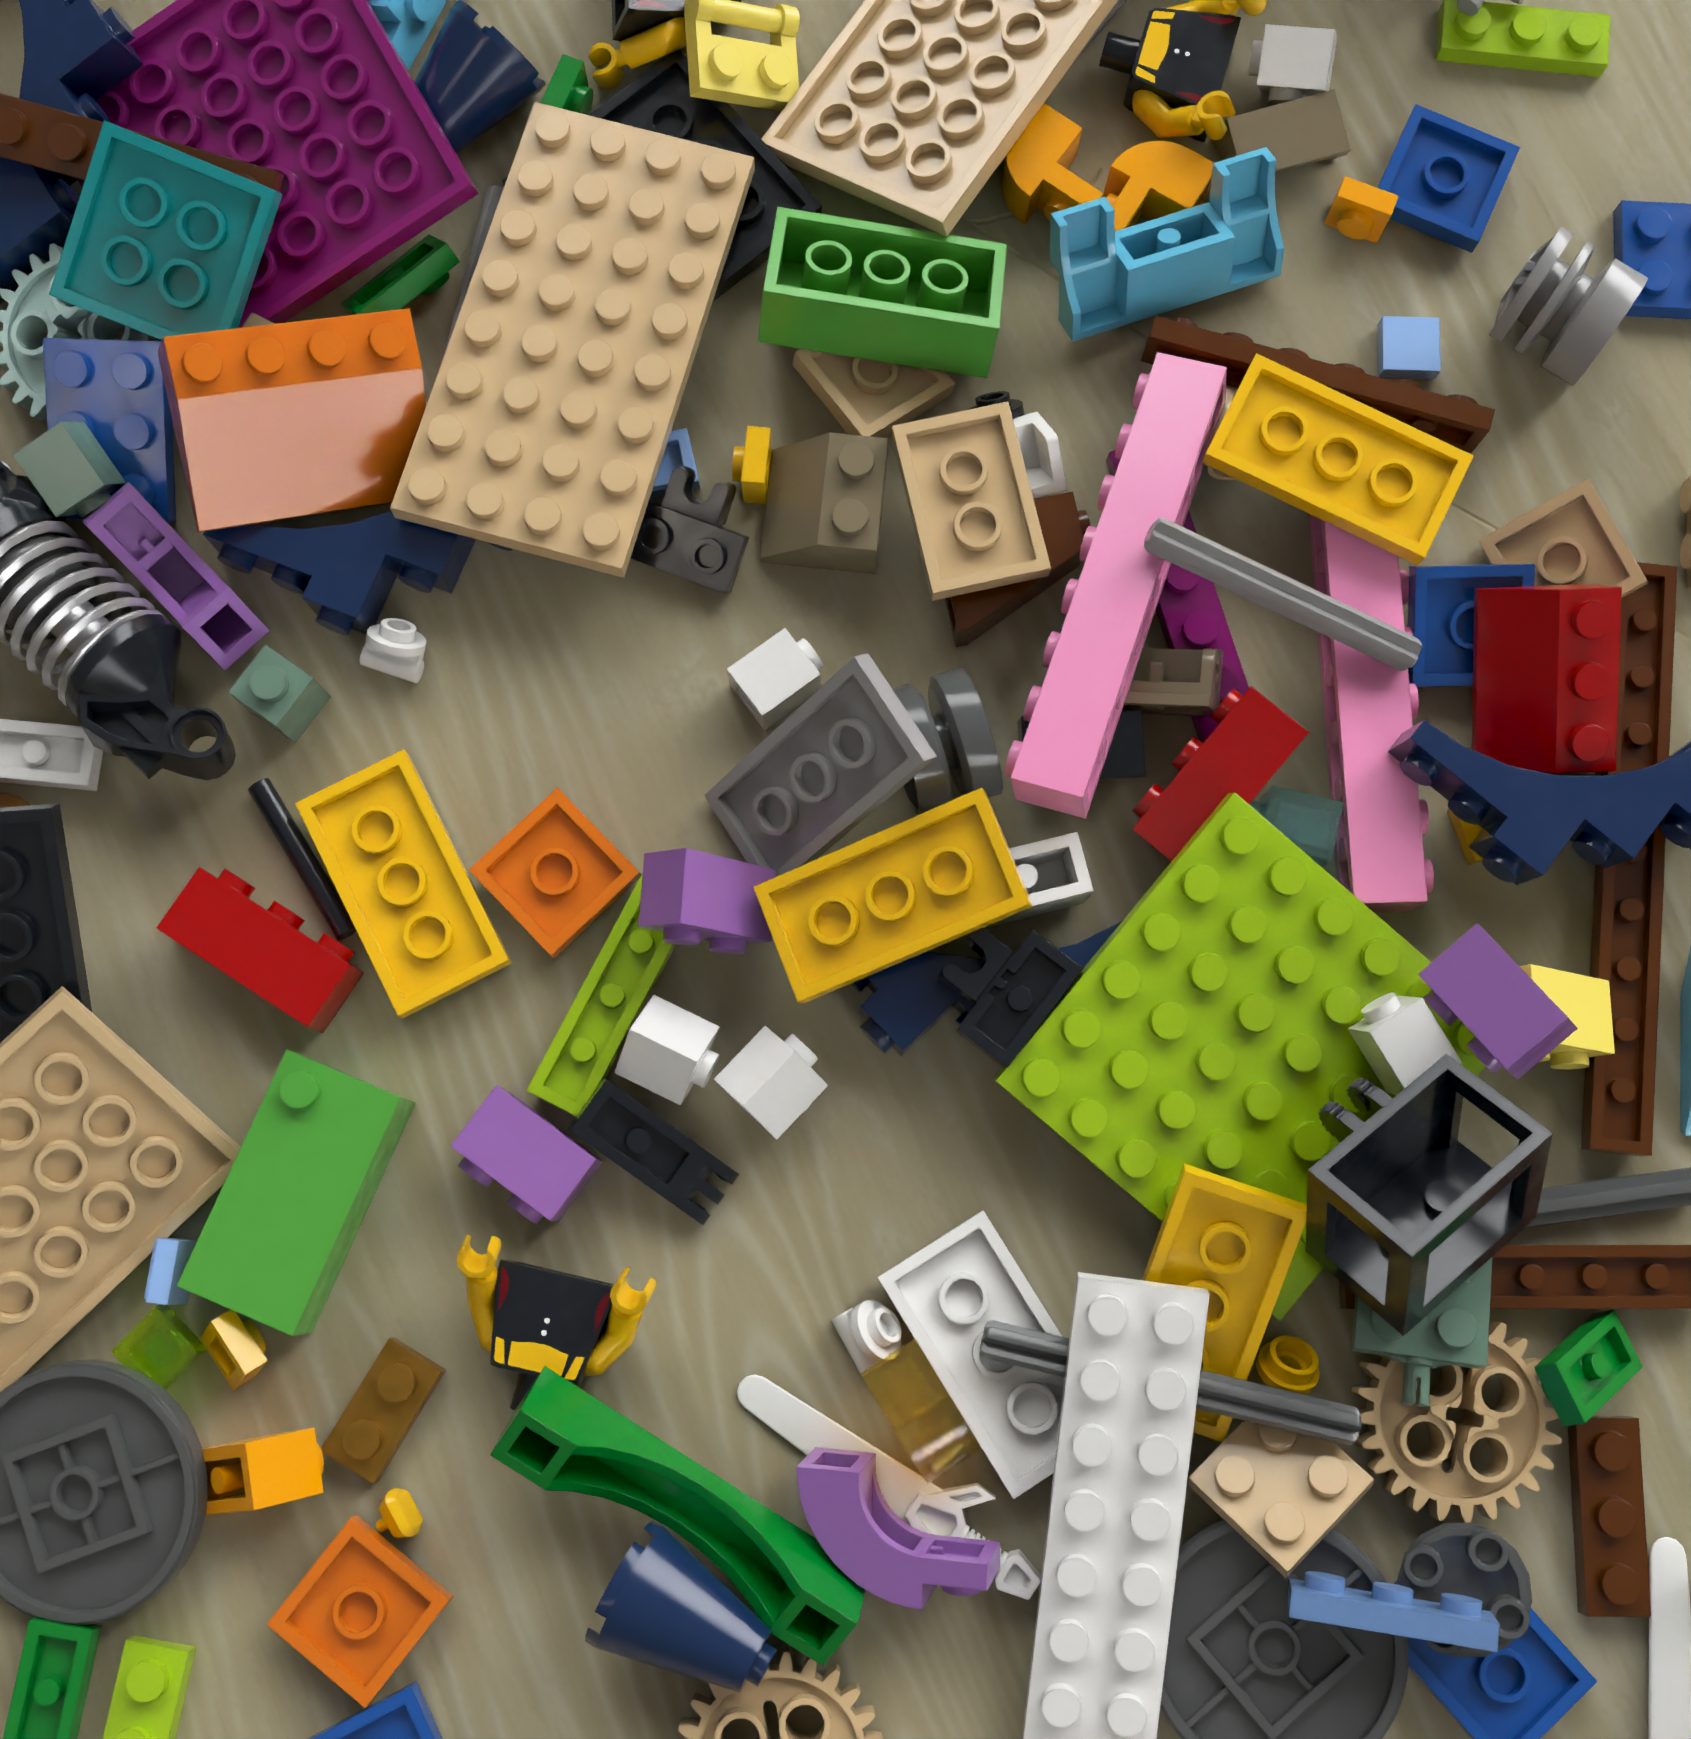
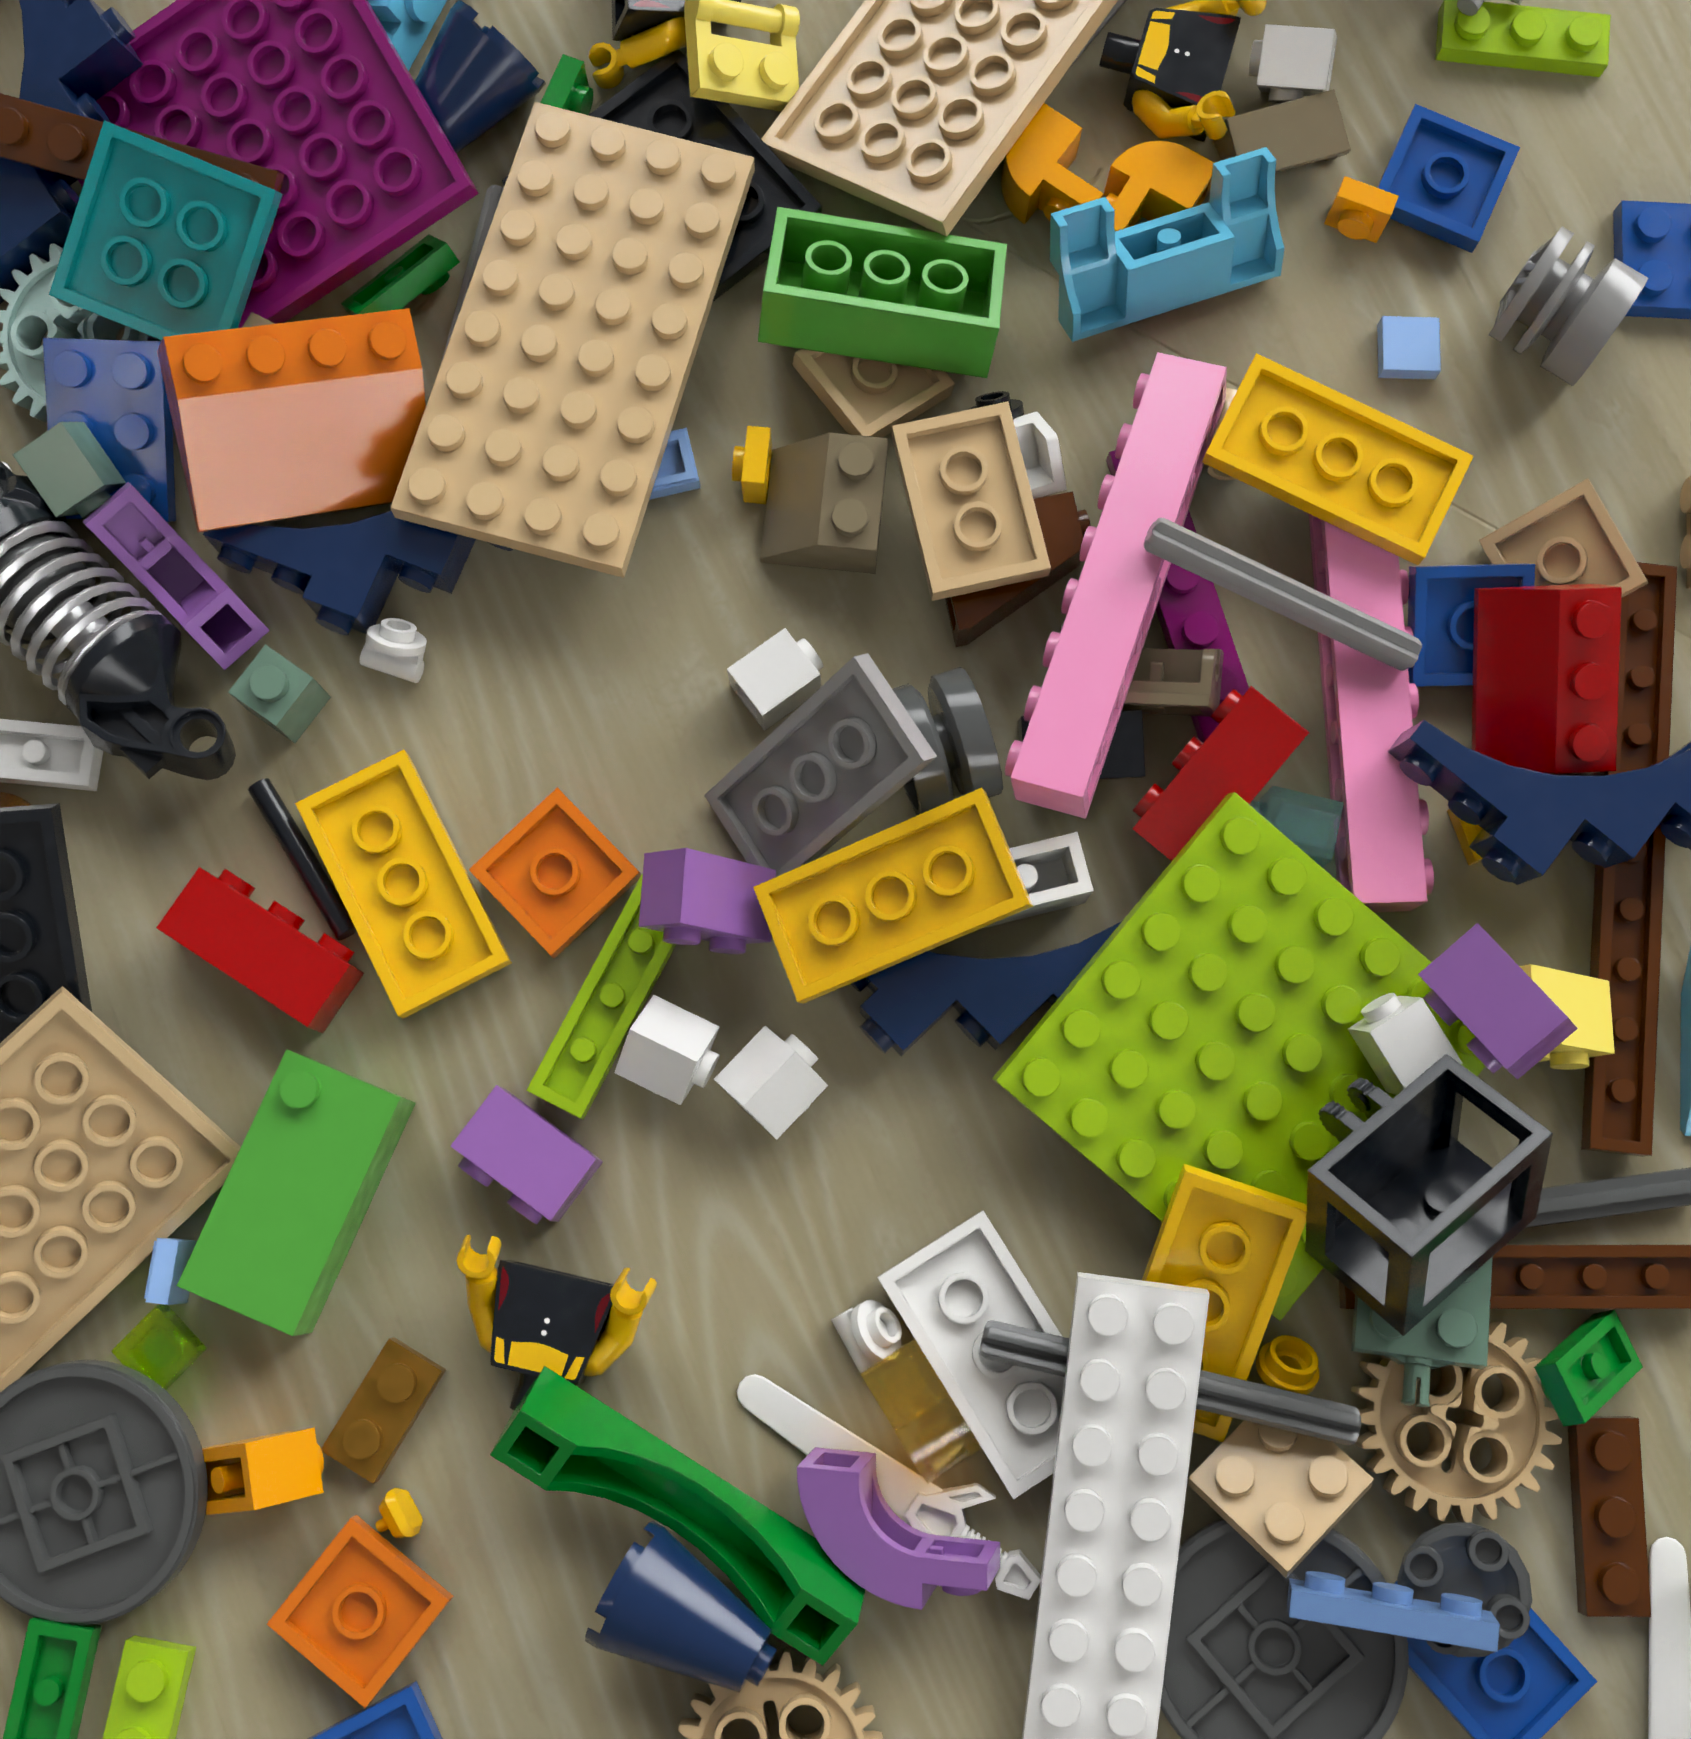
(235, 1348): yellow plate -> none
(650, 1149): black hinge -> none
(689, 536): black plate -> none
(1009, 992): black plate -> none
(1448, 418): reddish brown plate -> none

